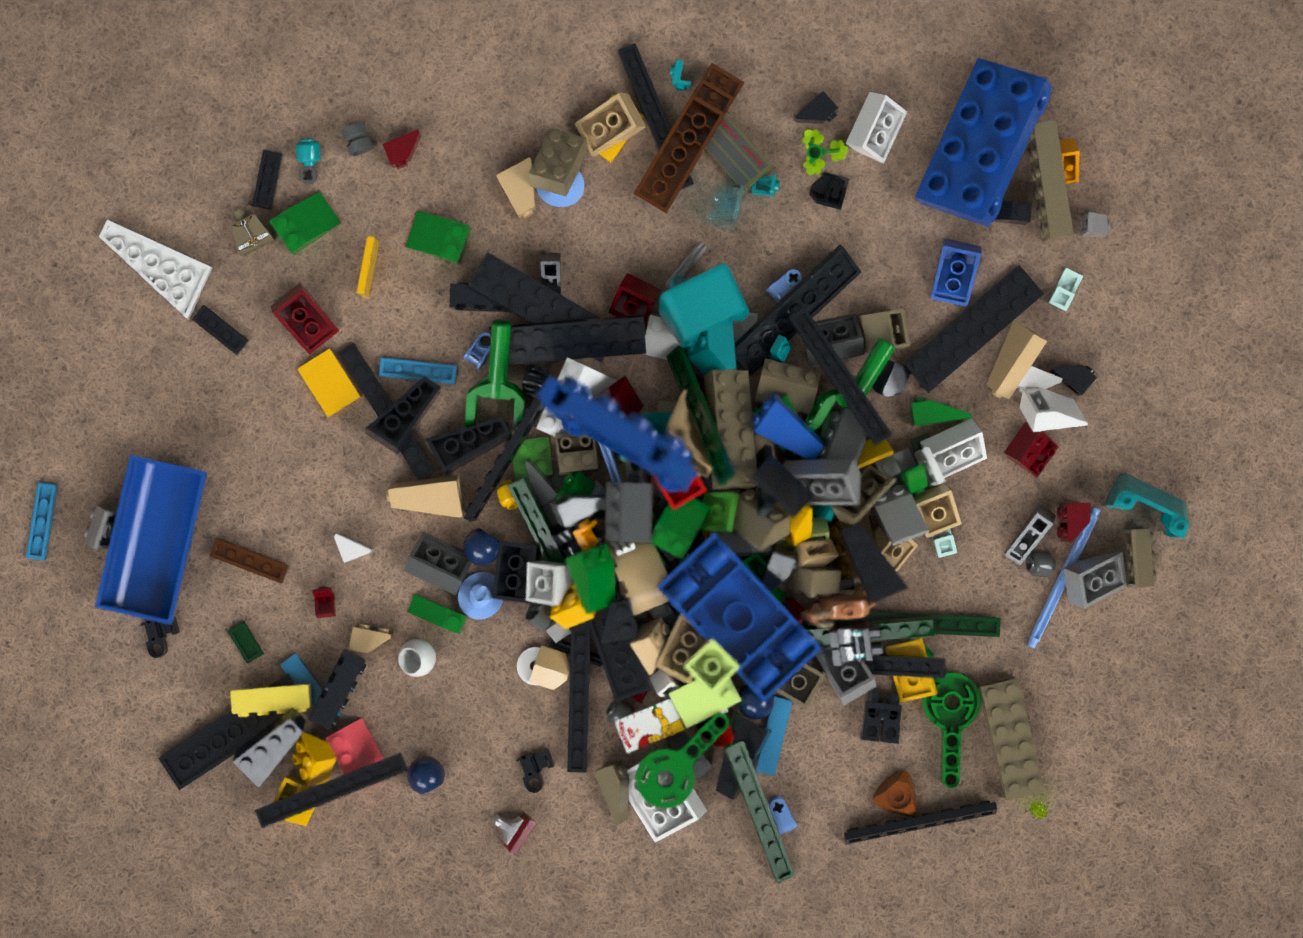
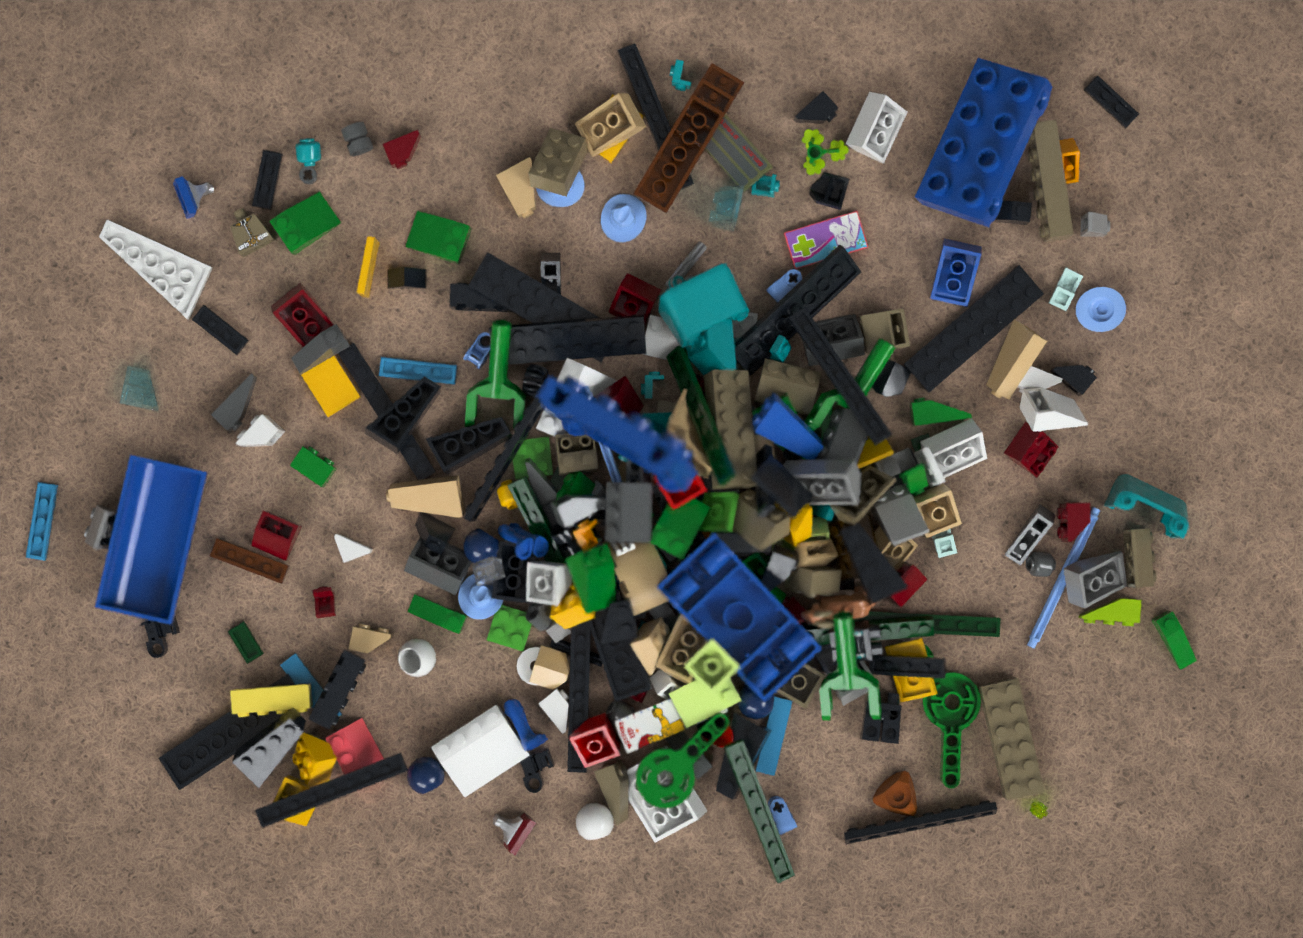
(138, 389): none -> clear light blue slope
(190, 195): none -> blue piece
(234, 408): none -> dark grey slope
(261, 433): none -> white slope
(275, 535): none -> dark red slope
(313, 466): none -> green brick
(320, 349): none -> dark grey slope
(406, 278): none -> black slope
(433, 532): none -> black slope
(480, 750): none -> white slope
(488, 571): none -> clear brick
(509, 628): none -> bright green plate
(516, 713): none -> blue piece
(524, 541): none -> blue piece
(557, 708): none -> white slope
(594, 821): none -> white helmet
(596, 741): none -> red slope
(623, 218): none -> light blue hat
(647, 387): none -> teal bracket
(817, 241): none -> tile
(847, 674): none -> green piece
(914, 580): none -> dark red slope
(1101, 309): none -> light blue hat
(1111, 101): none -> black tile
(1119, 610): none -> lime slope
(1174, 639): none -> green slope

